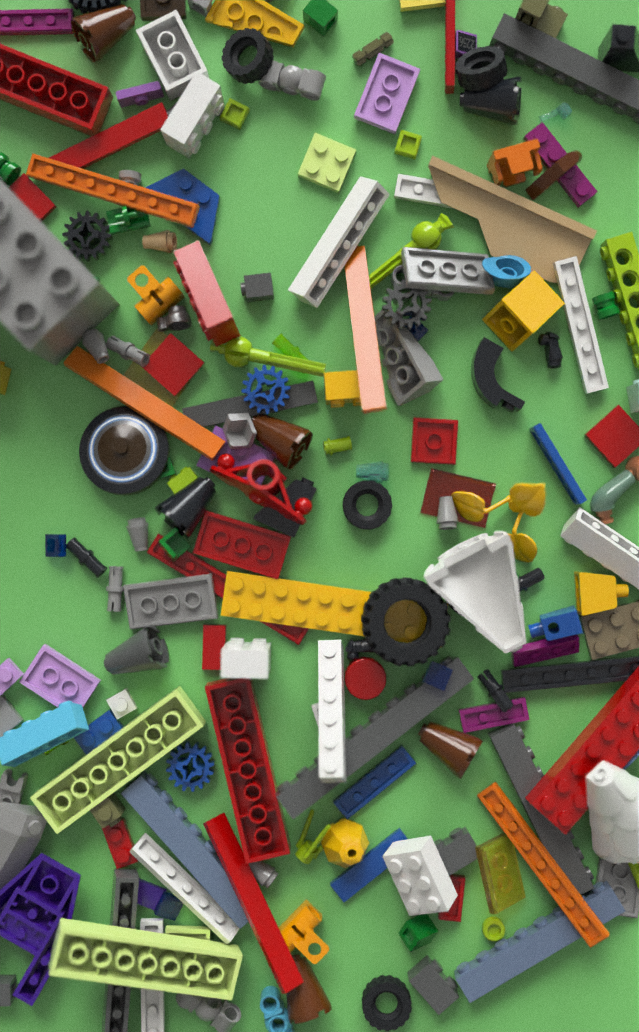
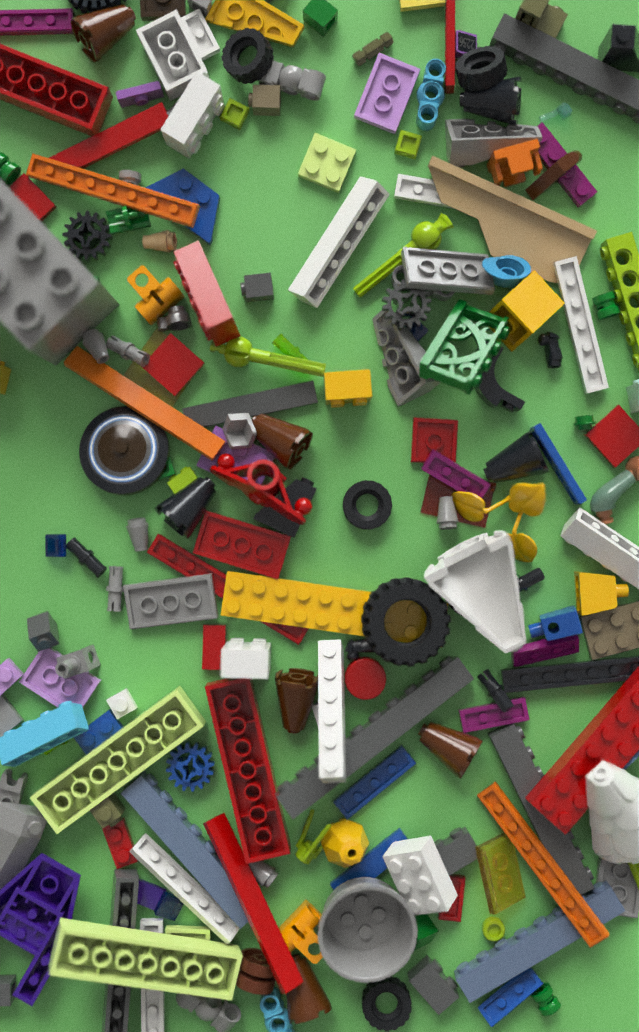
(42, 631): none -> dark grey brick
(77, 662): none -> light grey bracket
(138, 653): dark grey cone -> none
(174, 544): green panel -> none
(201, 34): none -> white plate
(255, 973): none -> copper wheel
(265, 100): none -> dark tan brick
(275, 384): blue gear -> none
(296, 696): none -> reddish brown cone
(337, 445): lime pin -> none
(364, 332): tile -> none
(366, 930): none -> light grey piece
(373, 471): clear light blue cone -> none
(430, 84): none -> medium azure piece
(437, 675): clear blue tile -> none
(454, 474): none -> magenta plate
(459, 319): none -> green fence
(474, 143): none -> light grey wedge
(510, 996): none -> blue plate
(517, 461): none -> black cone
(547, 1002): none -> green wheel
(584, 422): none -> green plate

